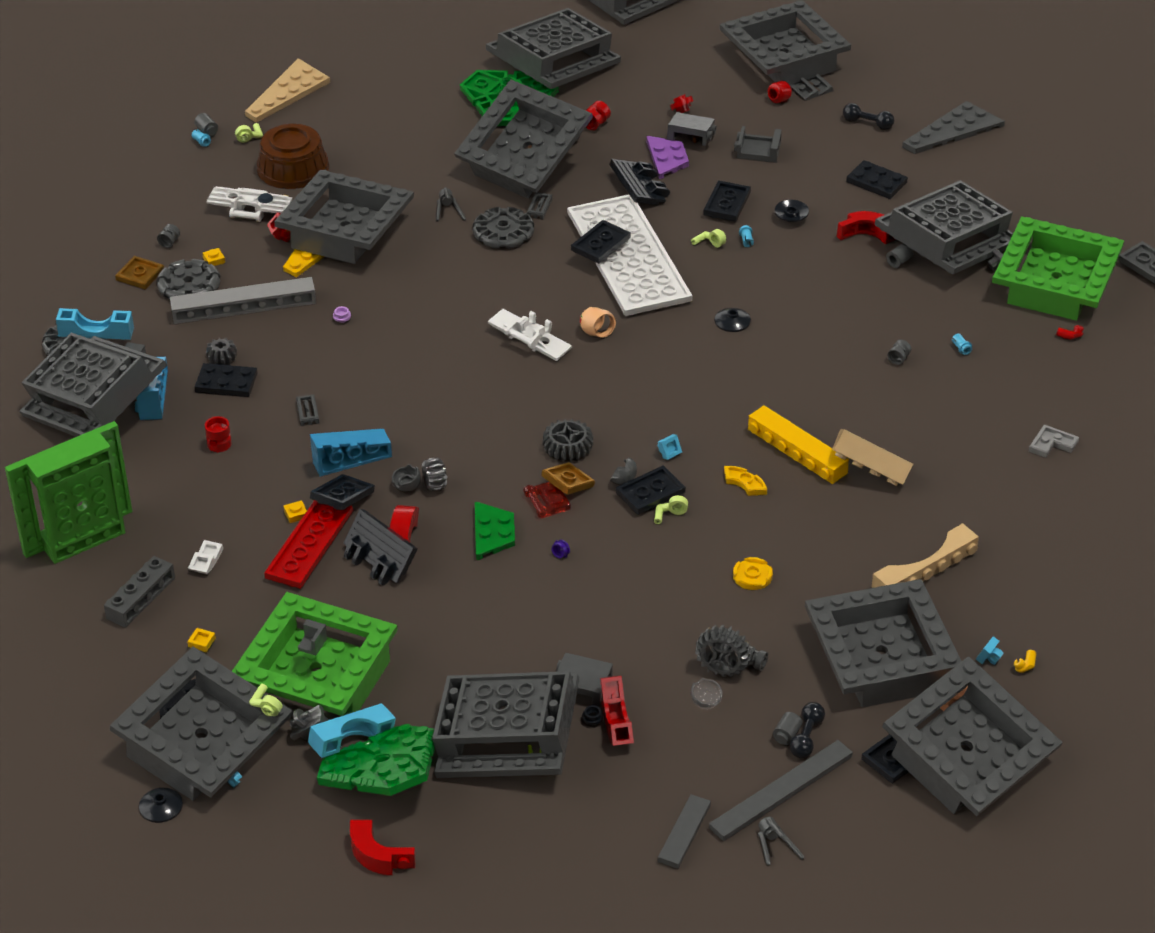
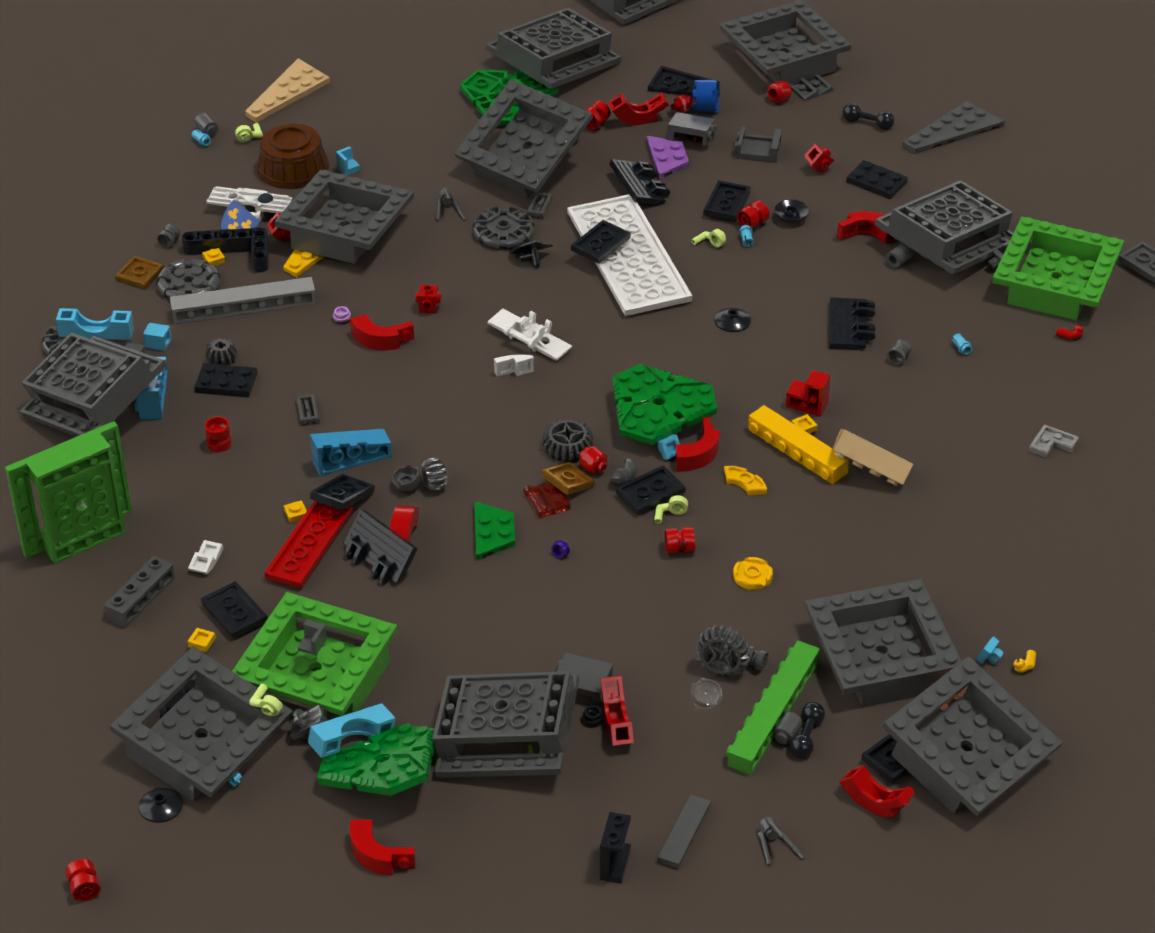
(83, 880): none -> red wheel
(157, 336): none -> medium azure panel
(231, 241): none -> black beam
(234, 609): none -> black plate
(238, 217): none -> blue shield
(345, 161): none -> medium azure panel
(380, 337): none -> red arch
(428, 298): none -> red brick
(514, 363): none -> white slope
(531, 251): none -> black shield
(593, 319): light nougat helmet -> none
(593, 460): none -> red head
(613, 849): none -> black panel
(638, 113): none -> red arch
(658, 404): none -> green plate
(674, 81): none -> black wing
(680, 540): none -> red wheel
(701, 453): none -> red arch
(706, 96): none -> blue brick
(753, 214): none -> red wheel
(775, 701): none -> bright green brick
(780, 790): dark grey tile -> none
(805, 423): none -> yellow plate
(809, 396): none -> red brick
(819, 158): none -> red brick
(849, 323): none -> black hinge
(872, 795): none -> red arch
(958, 545): tan arch -> none

